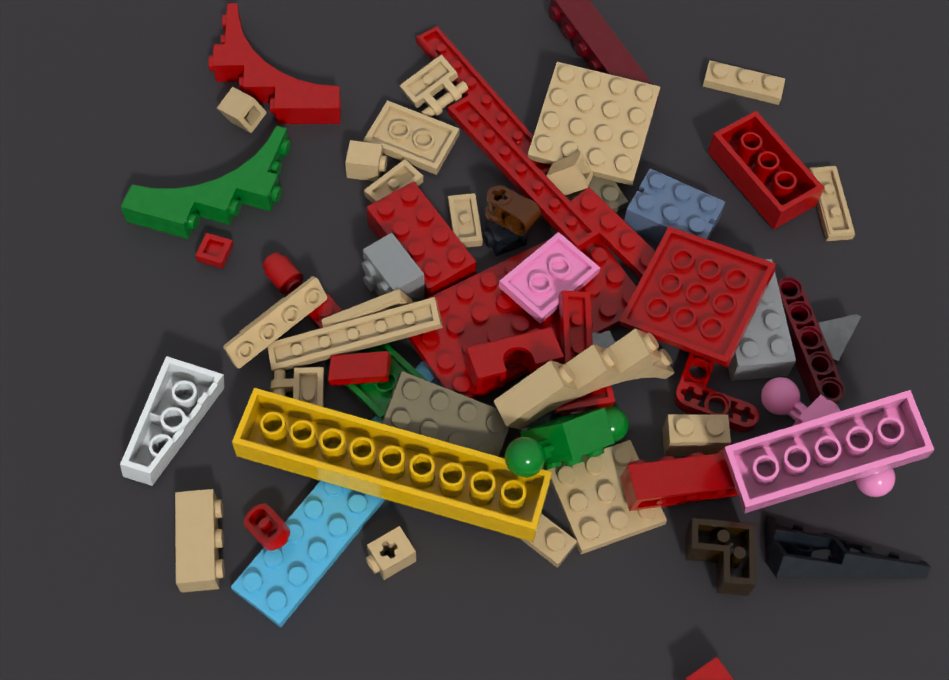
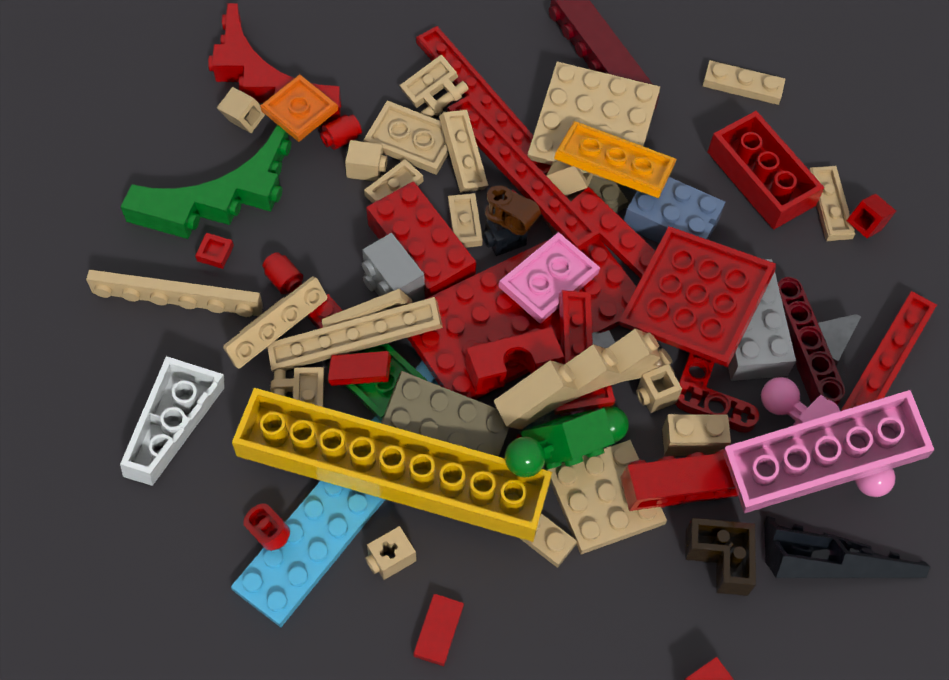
(173, 292): none -> tan plate
(198, 540): tan brick -> none
(299, 108): none -> orange tile
(340, 131): none -> red brick
(438, 630): none -> red tile
(463, 151): none -> tan plate
(615, 159): none -> light orange tile
(658, 388): none -> tan brick
(871, 215): none -> red brick
(892, 351): none -> red plate

